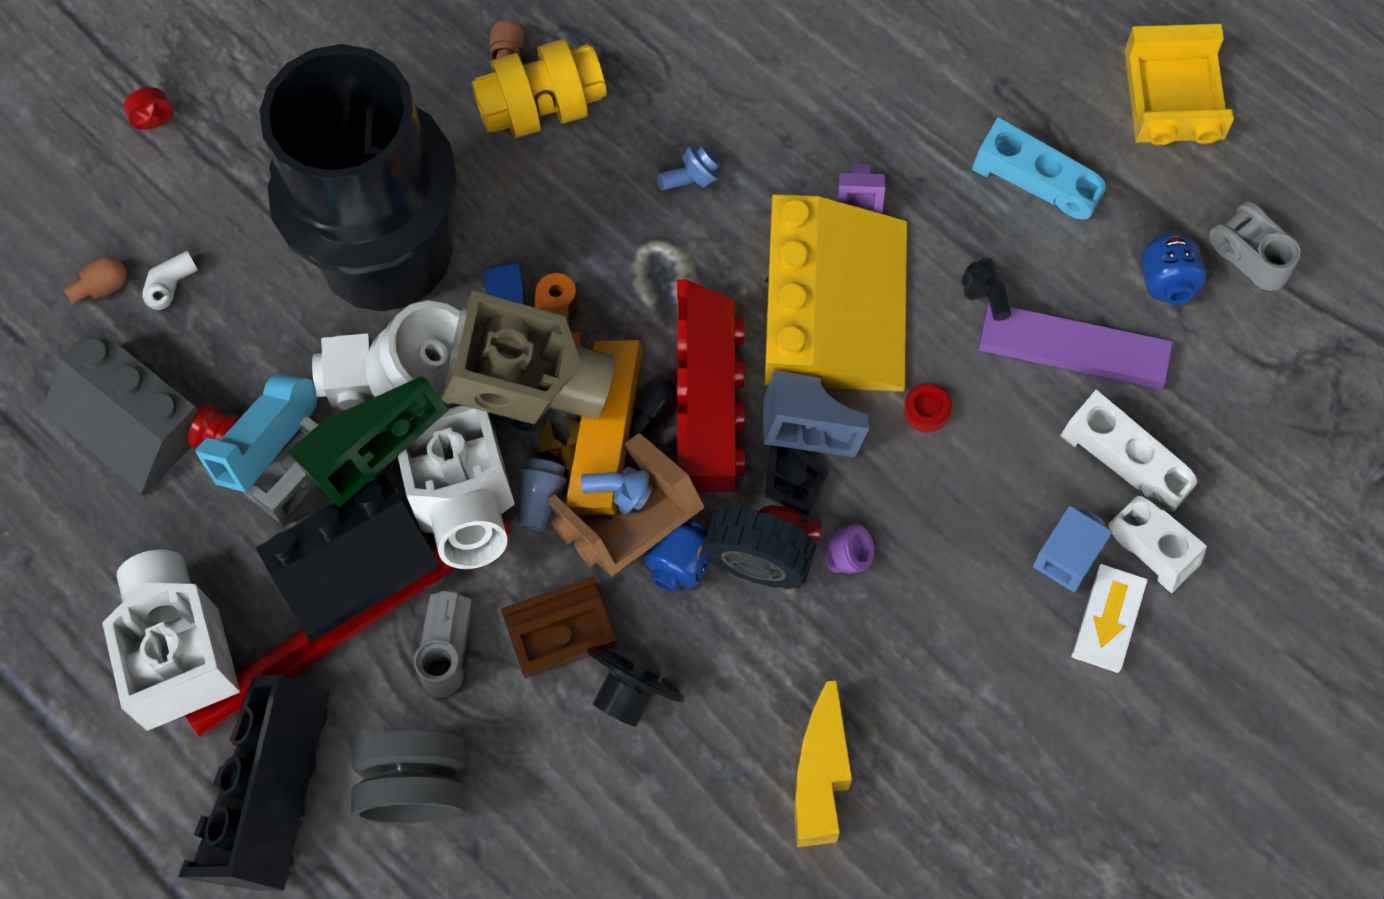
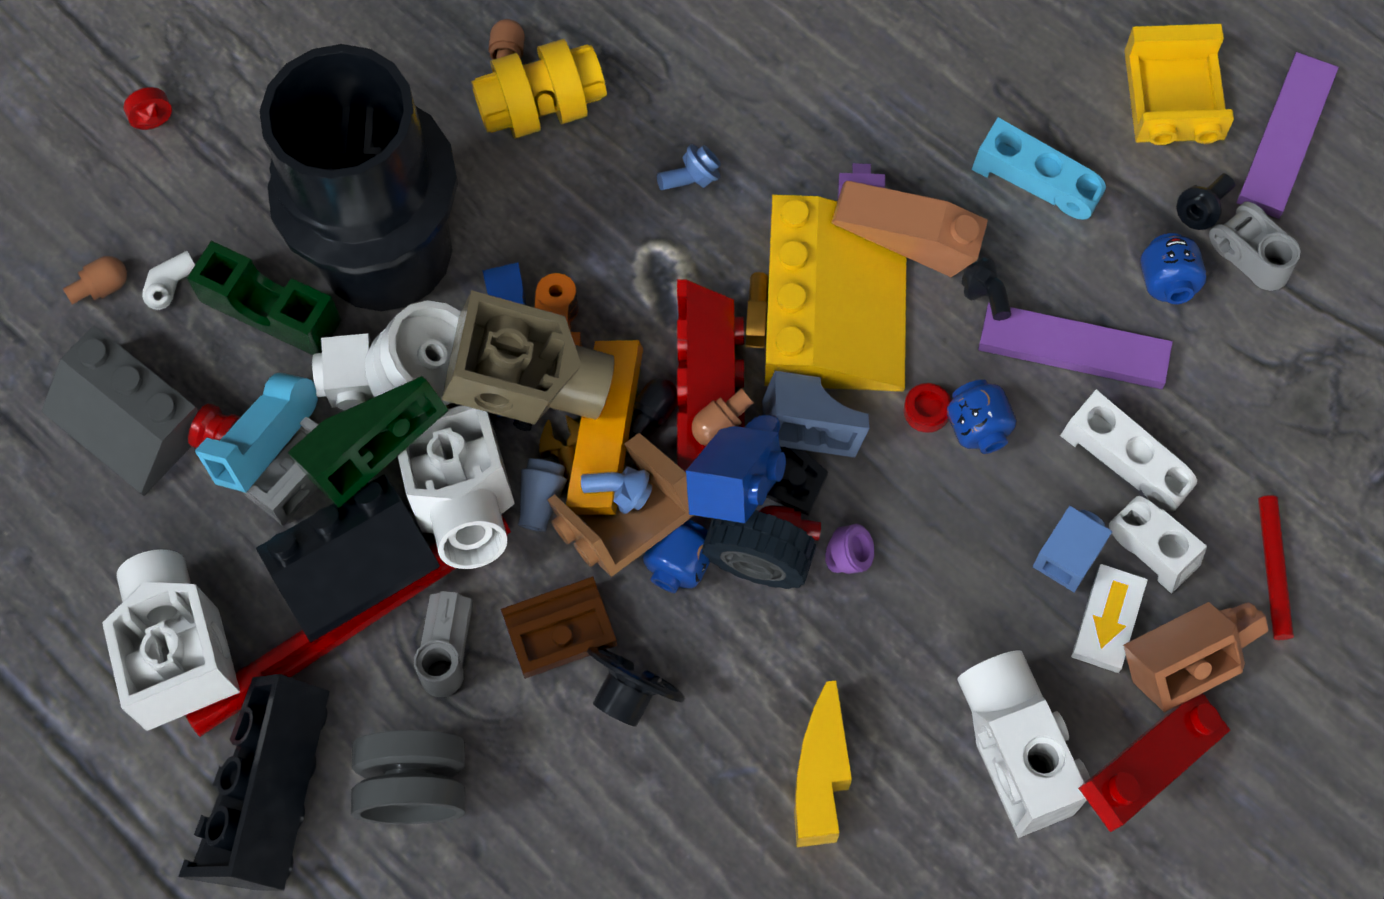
(238, 289): none -> dark green arch
(719, 416): none -> nougat cylinder
(736, 471): none -> blue hinge
(757, 310): none -> pearl gold bar
(912, 225): none -> nougat slope
(981, 416): none -> blue head
(1018, 729): none -> white brick
(1153, 761): none -> red plate
(1193, 652): none -> nougat hinge
(1201, 206): none -> black plate
(1275, 568): none -> red bar
(1288, 134): none -> medium lavender tile

